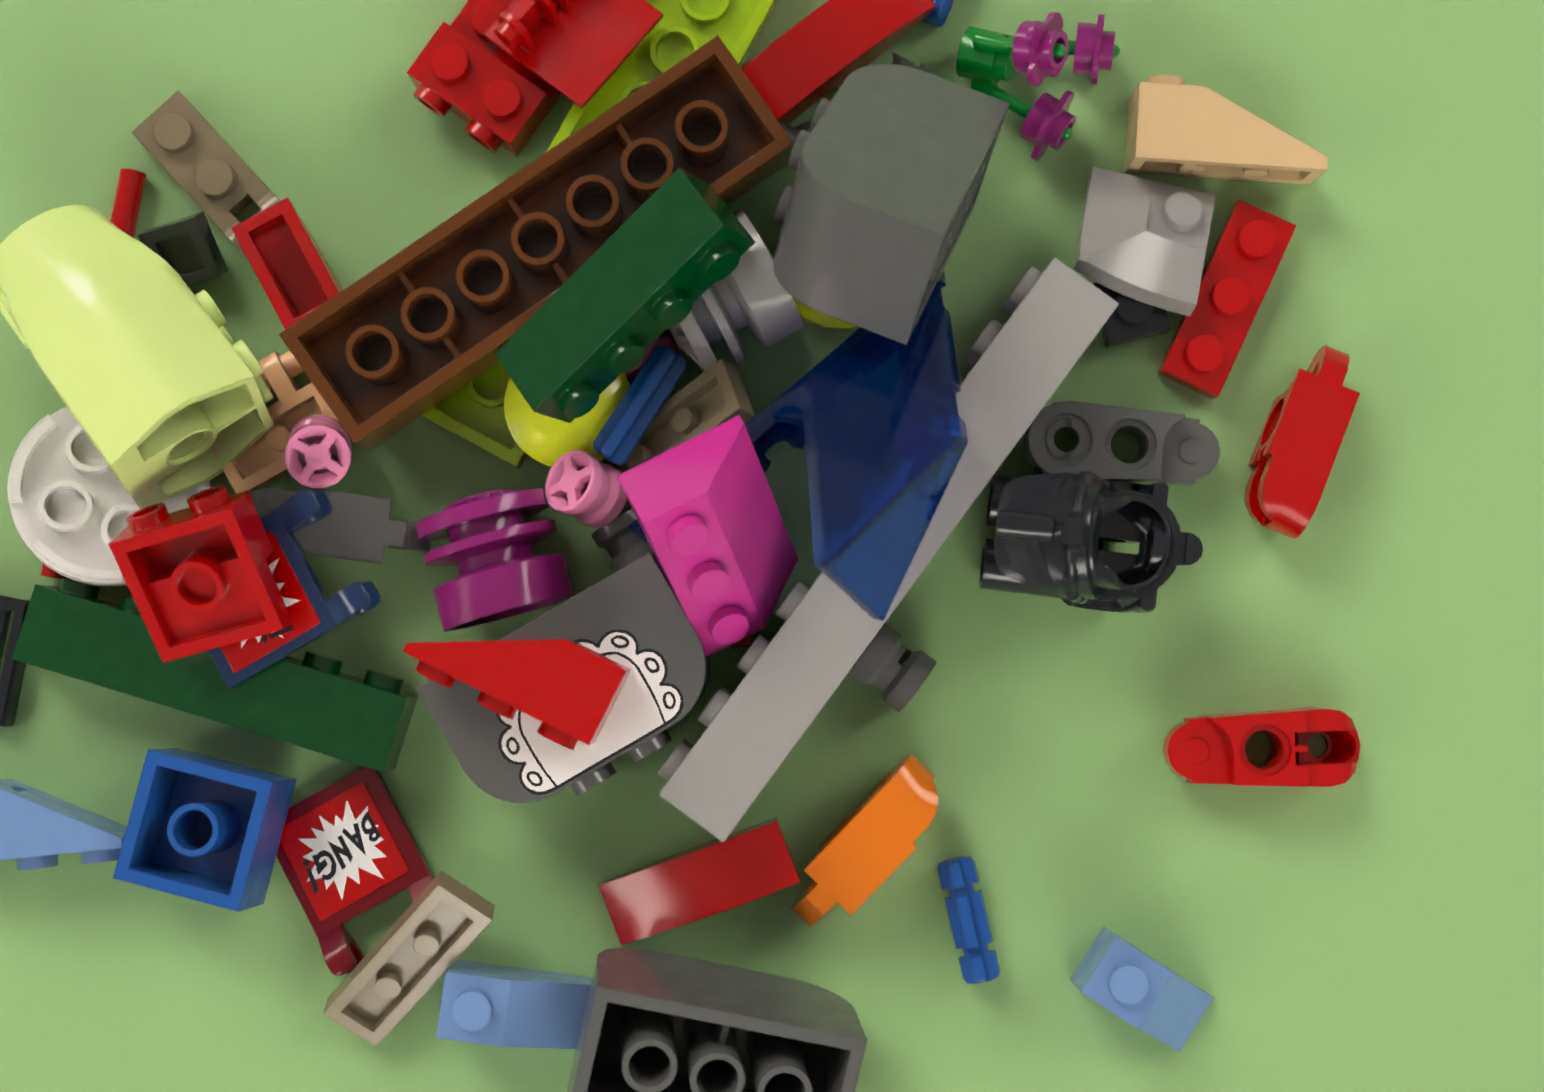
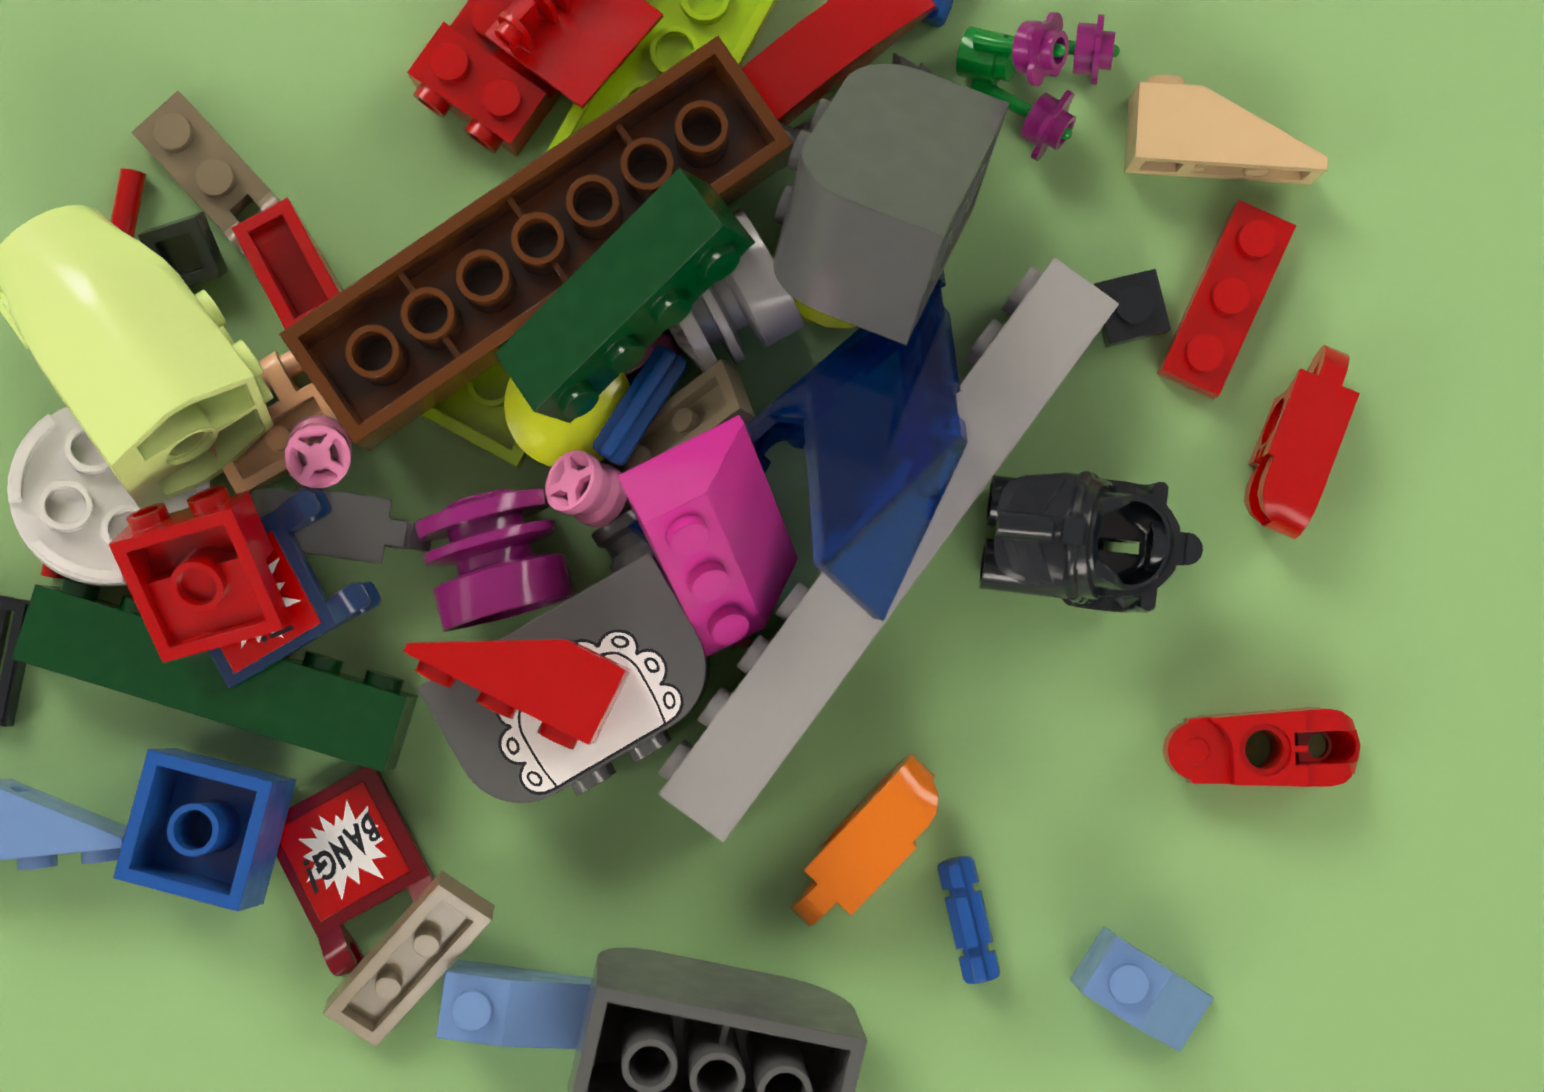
(700, 882): red slope -> none
(892, 668): dark grey wheel -> none
(1144, 239): light grey plate -> none
(1170, 445): dark grey piece -> none

